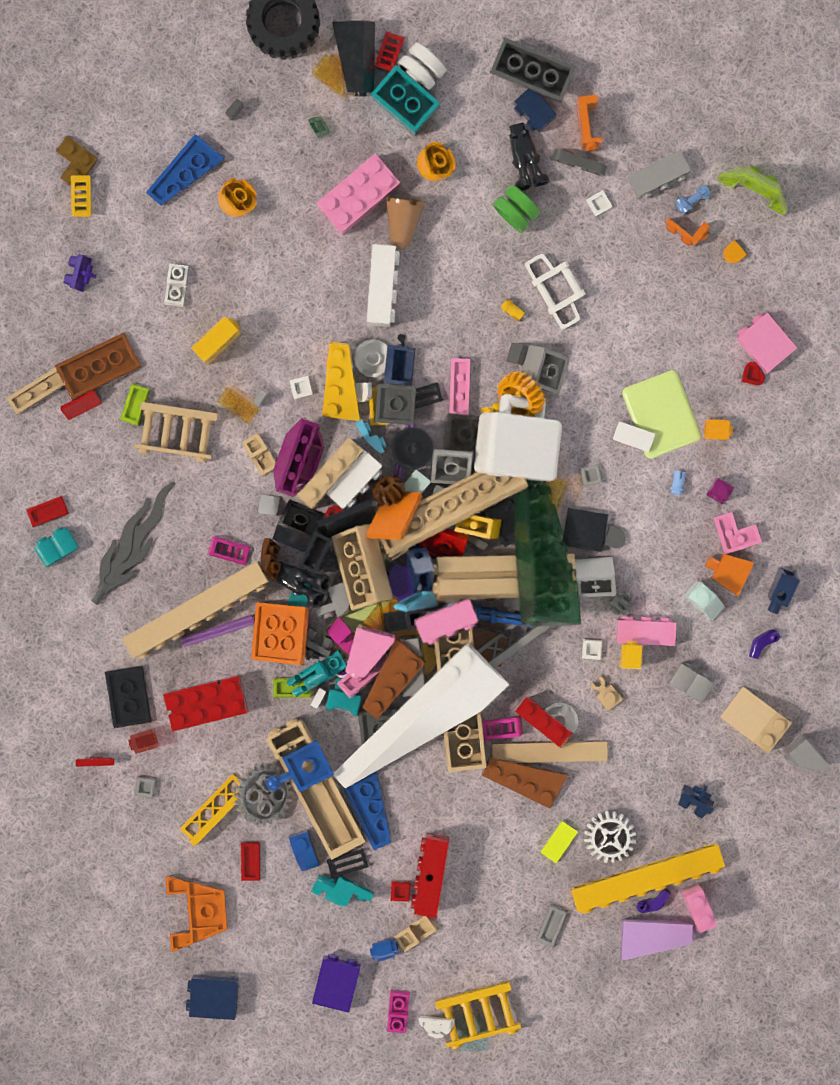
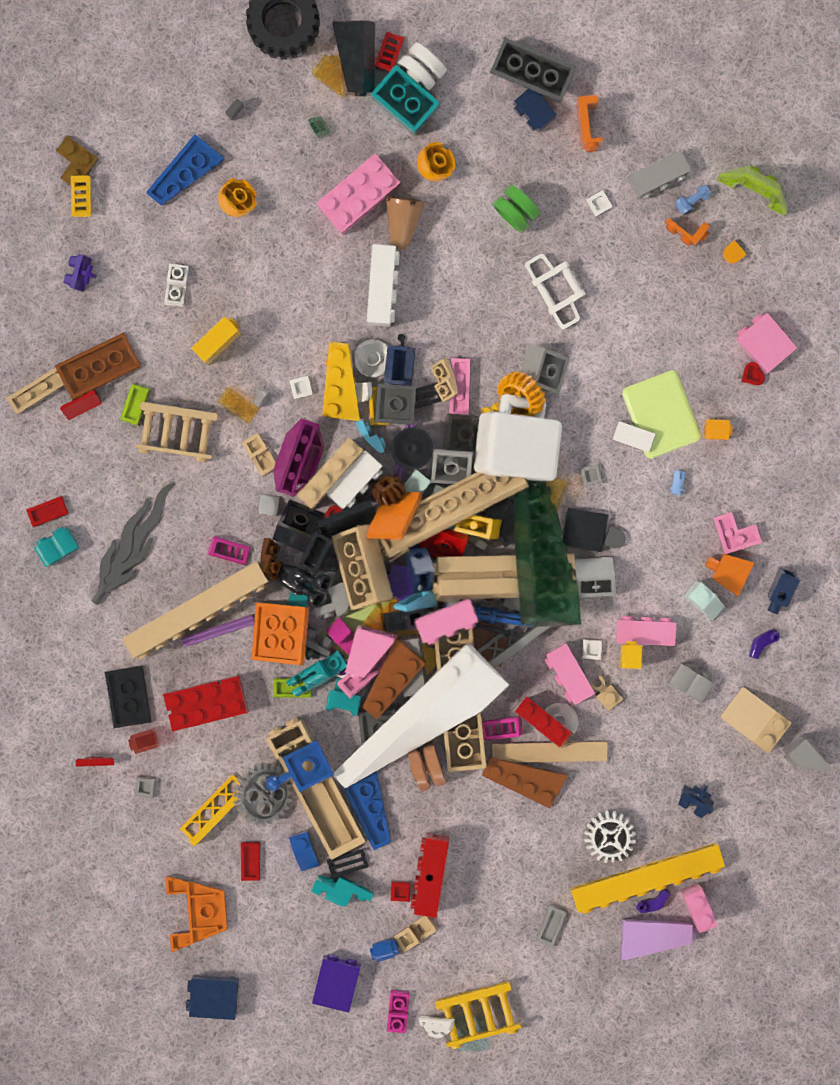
(318, 697): white tile -> none
(425, 768): none -> nougat wheel
(446, 380): none -> tan slope
(512, 309): yellow pin -> none
(517, 354): dark grey tile -> none
(523, 153): black piece -> none
(559, 841): neon yellow tile -> none
(569, 674): none -> bright pink brick
(575, 160): dark grey beam -> none
(620, 603): dark grey gear -> none
(720, 491): magenta brick -> none

